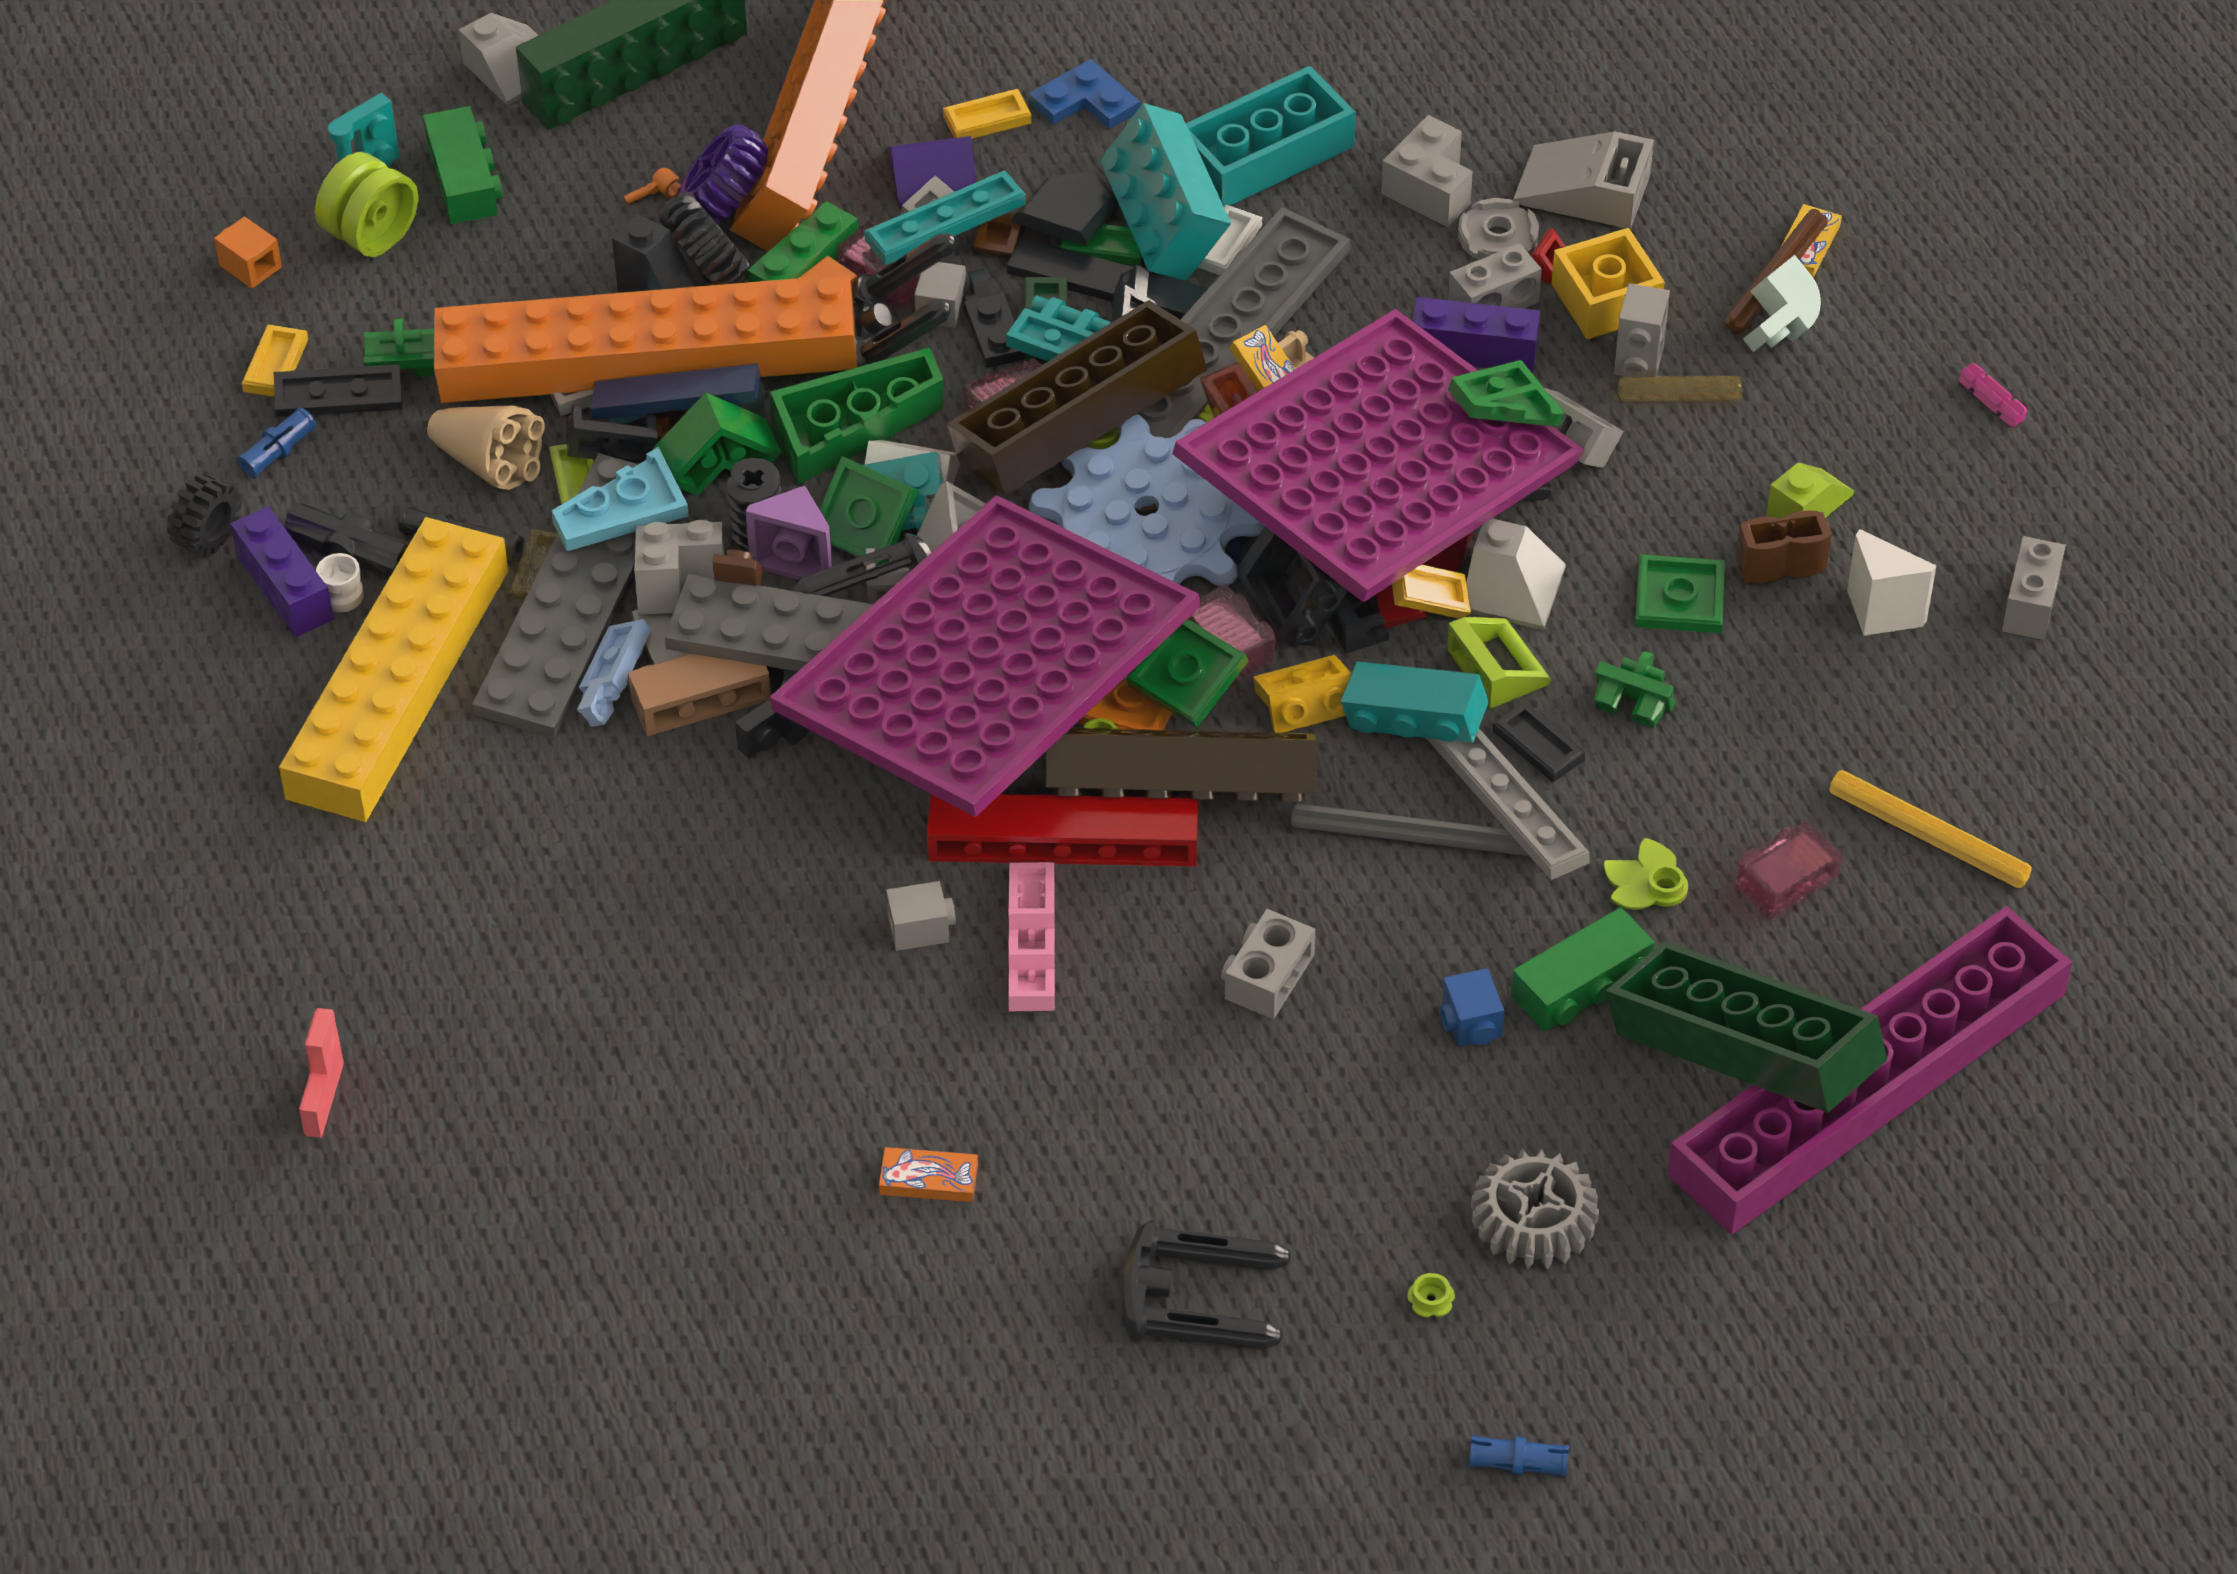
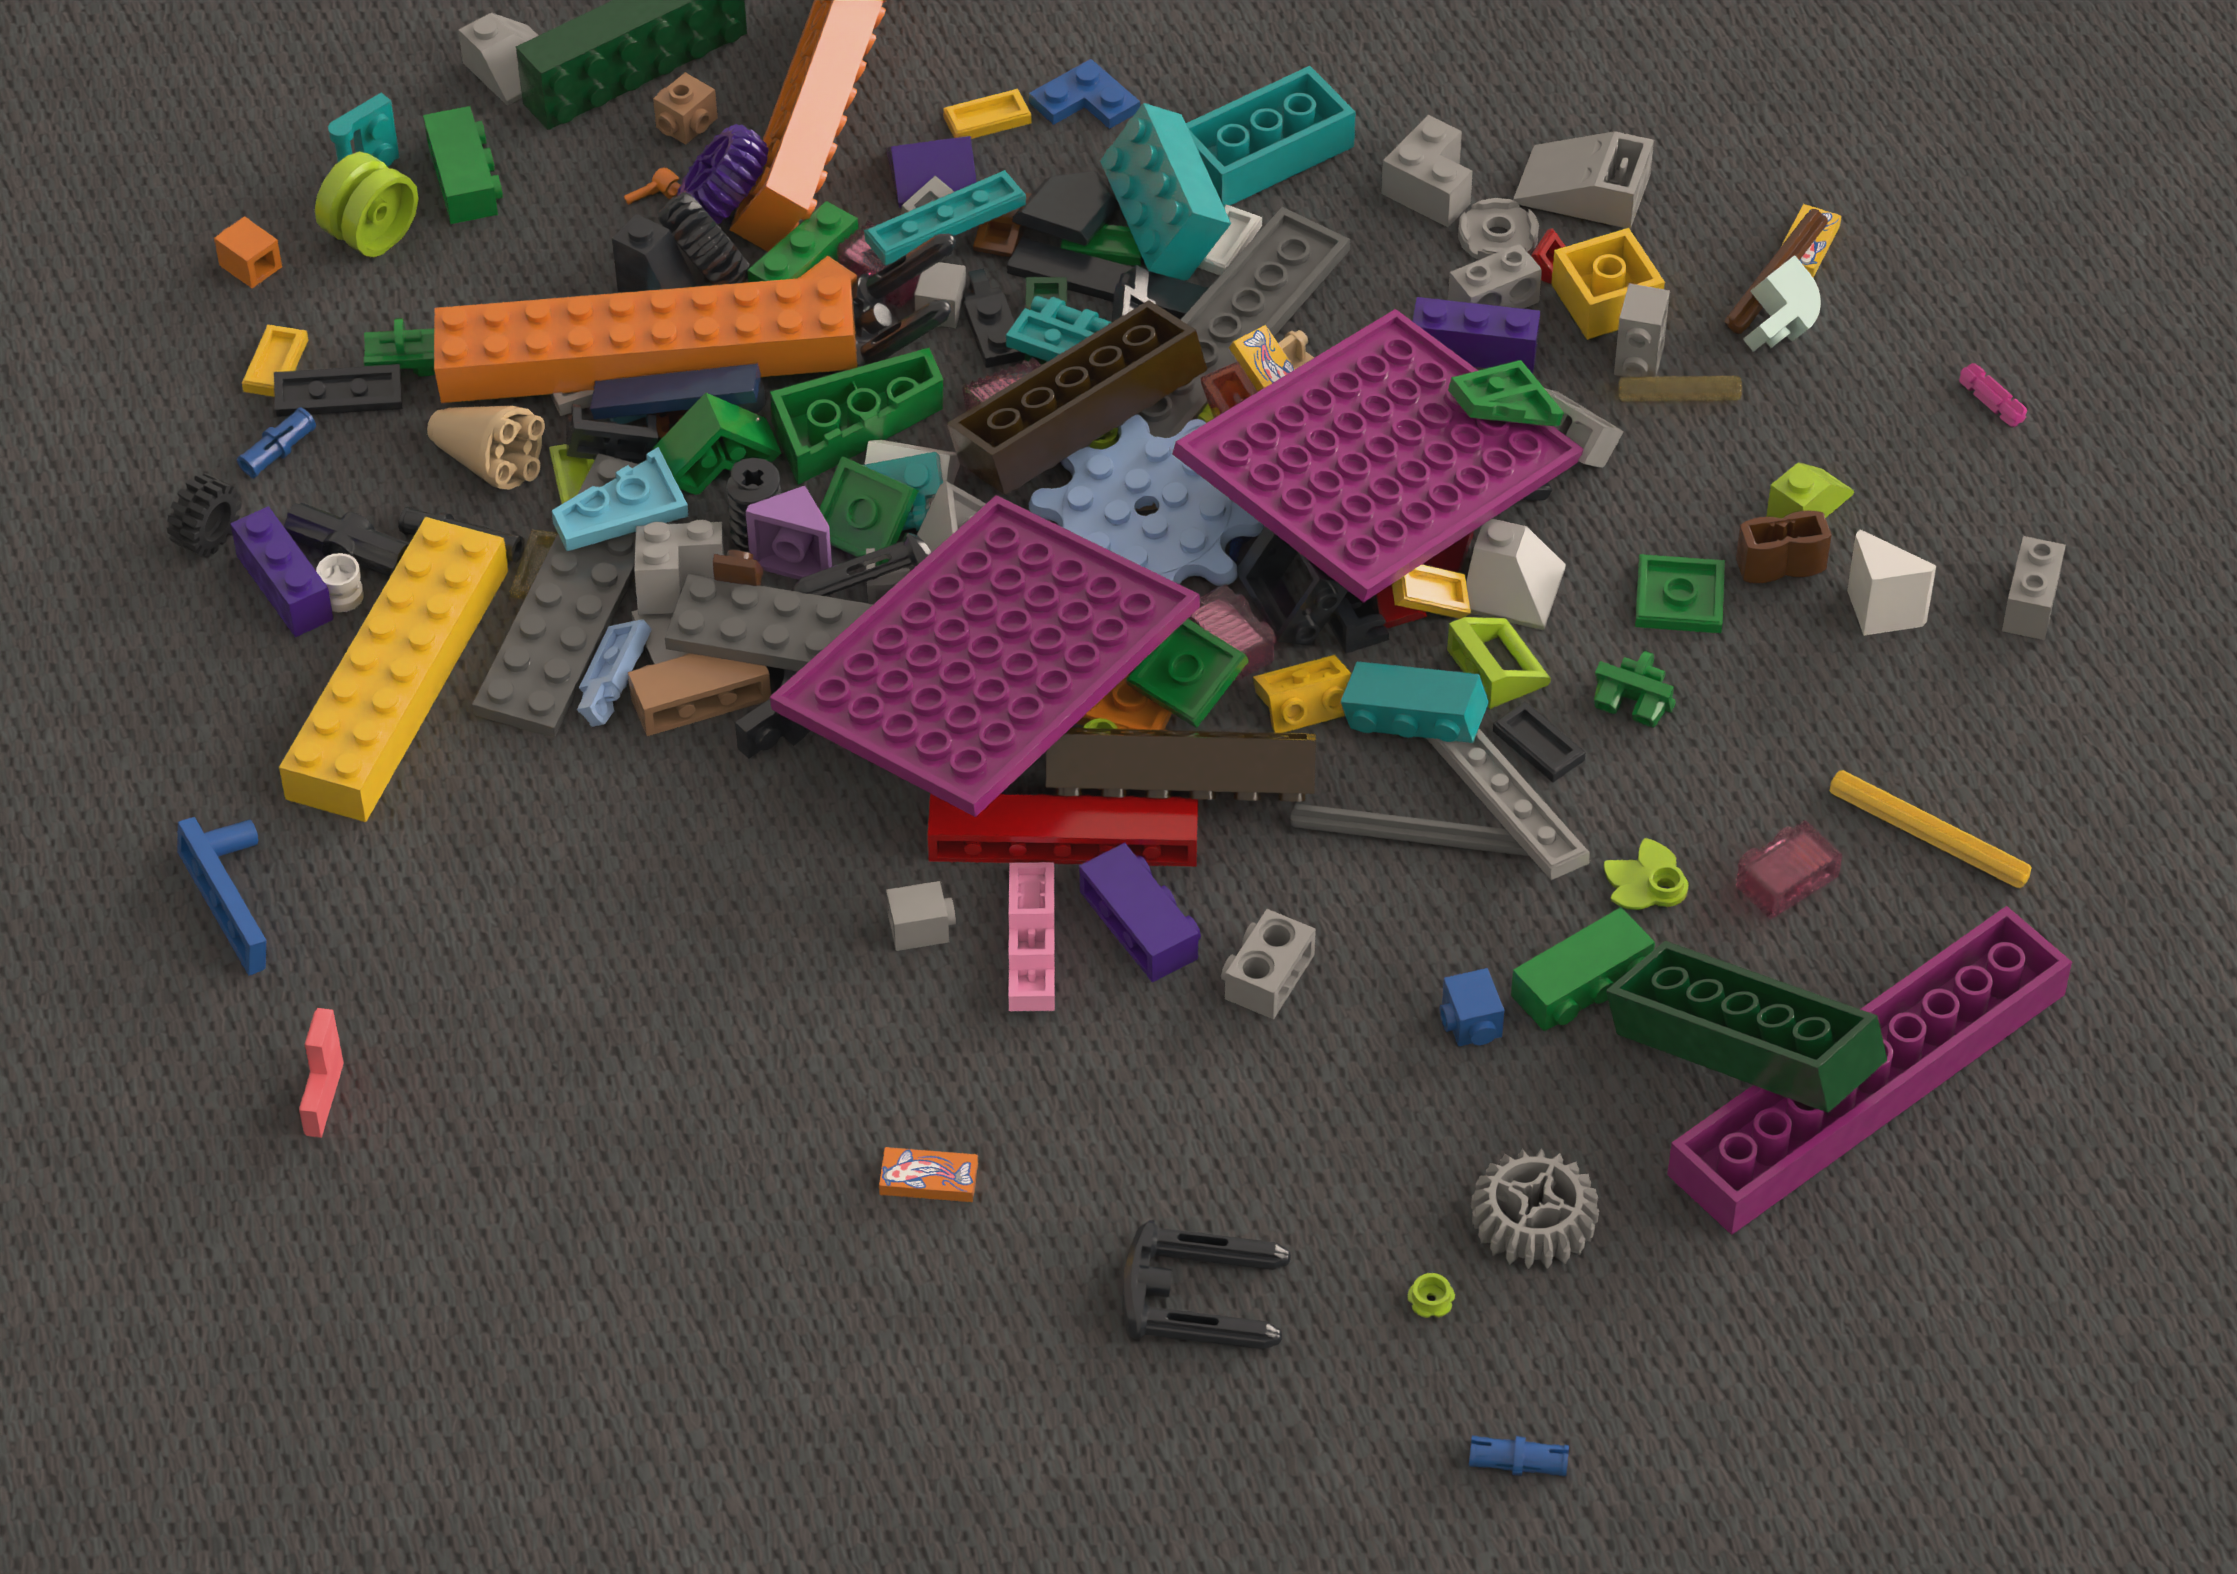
(200, 856): none -> blue piece
(685, 108): none -> medium nougat brick
(1139, 911): none -> dark purple brick

